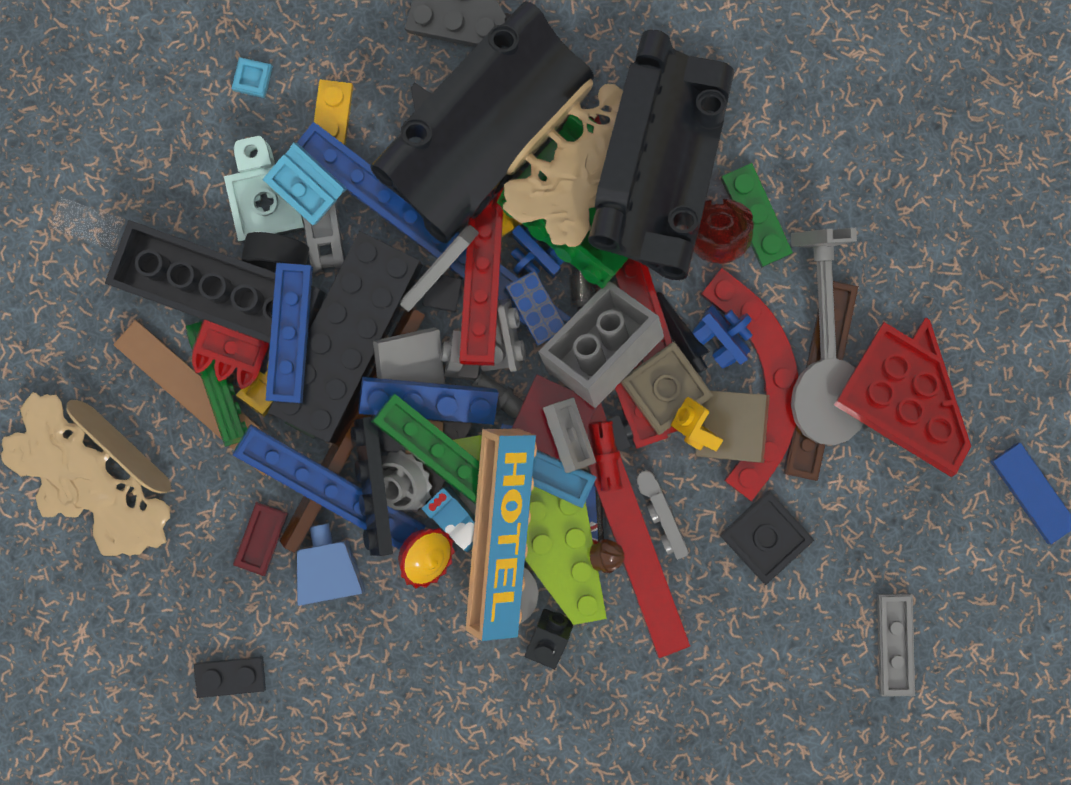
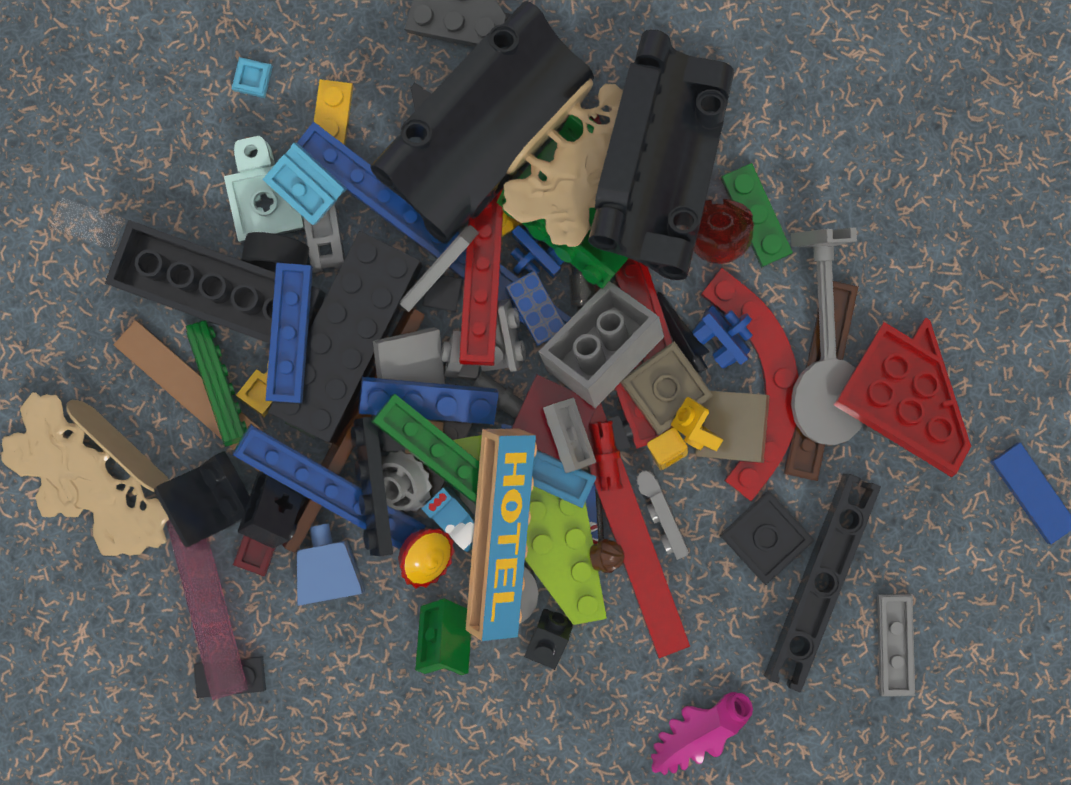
(204, 499): none -> black bracket
(209, 617): none -> clear pink tile
(230, 351): red plate -> none
(271, 512): none -> black brick
(443, 638): none -> green panel
(667, 448): none -> yellow slope
(701, 732): none -> dark pink plant
(814, 607): none -> black piece

